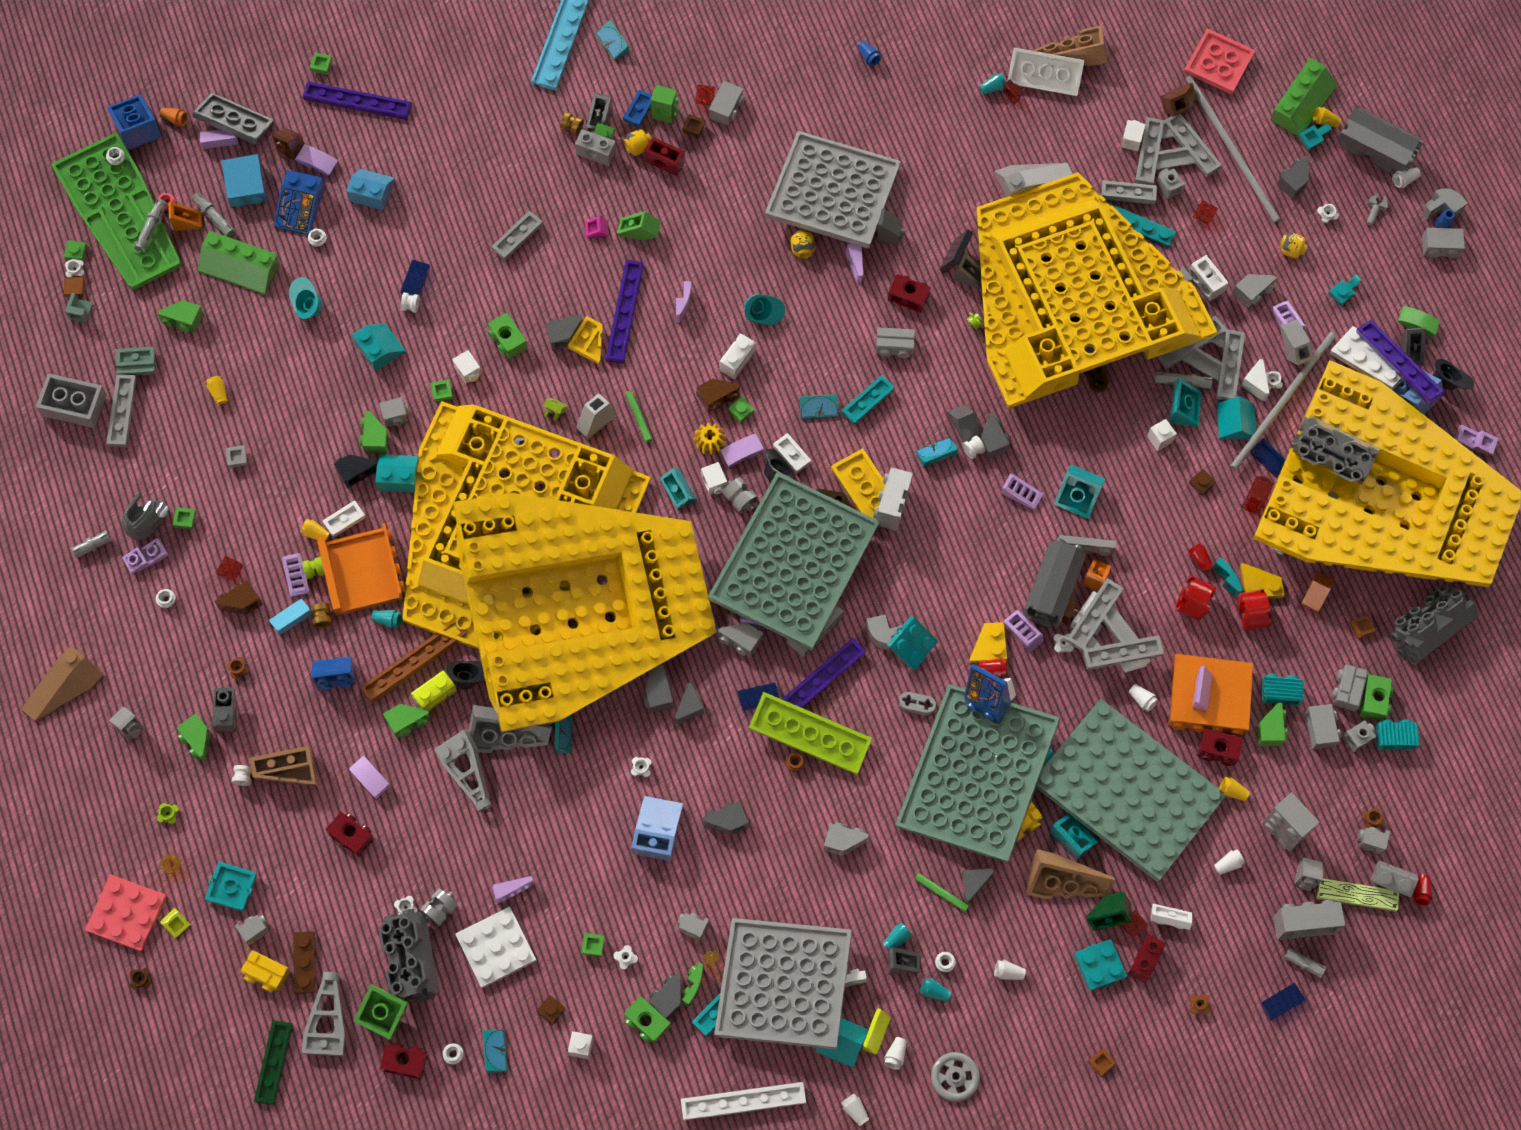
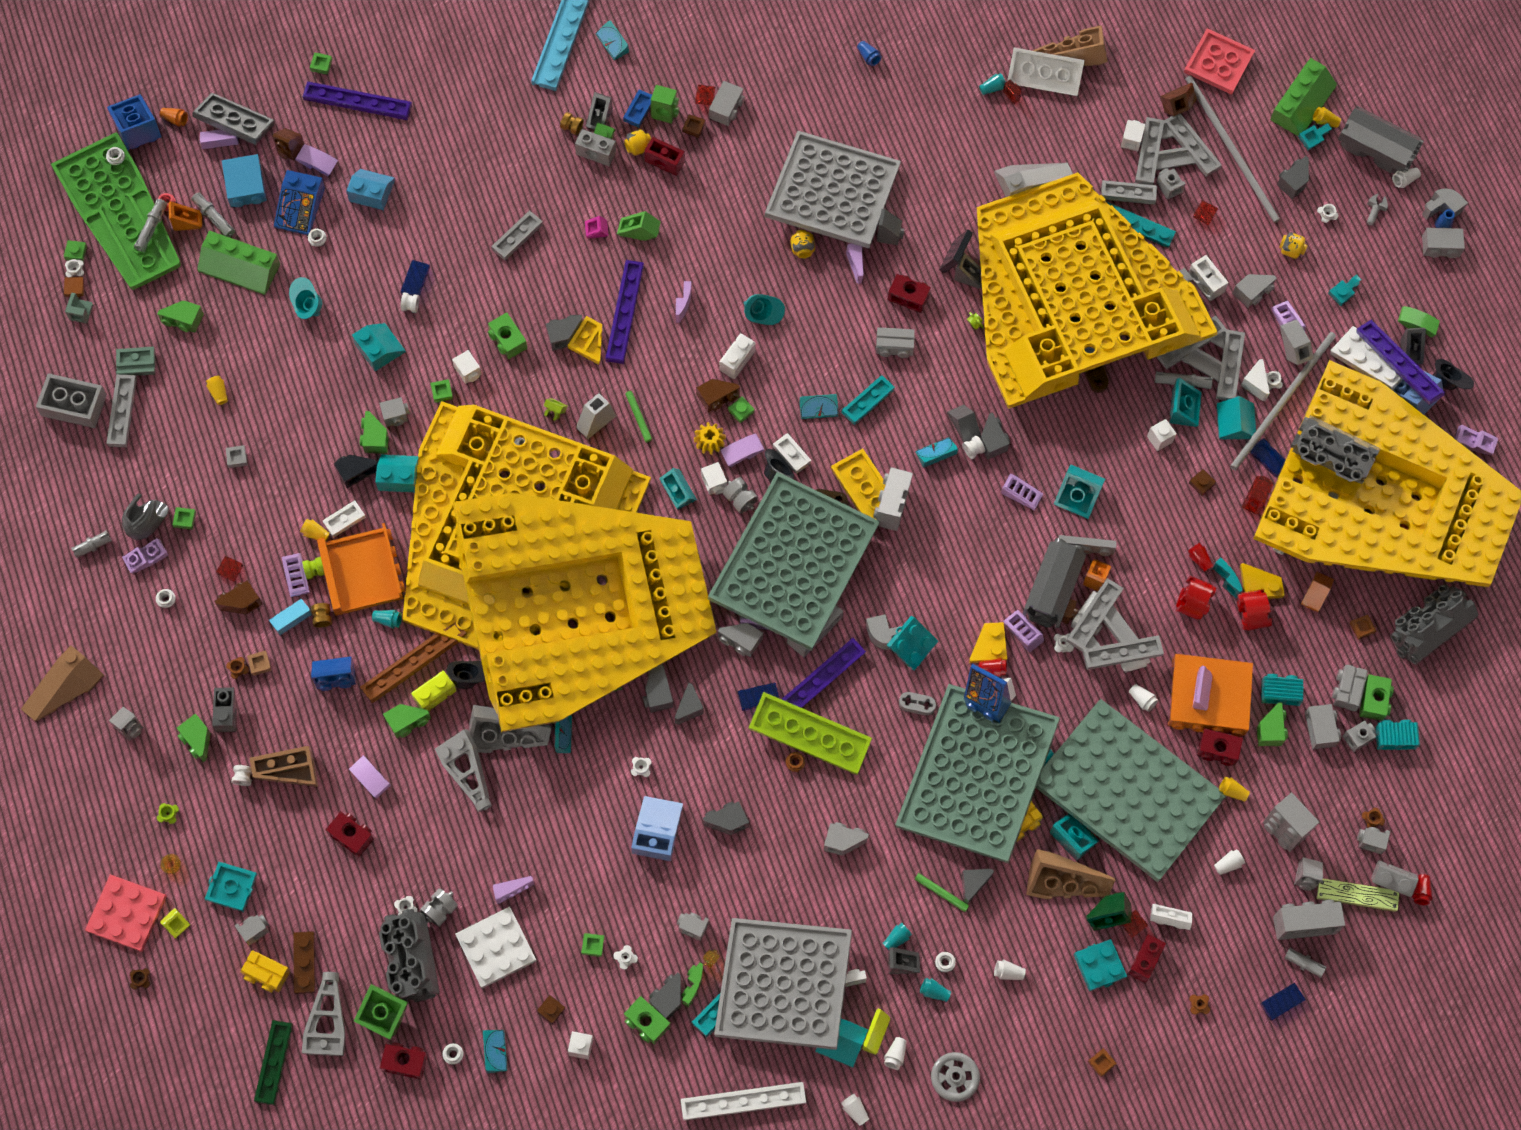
(259, 663): none -> medium nougat plate

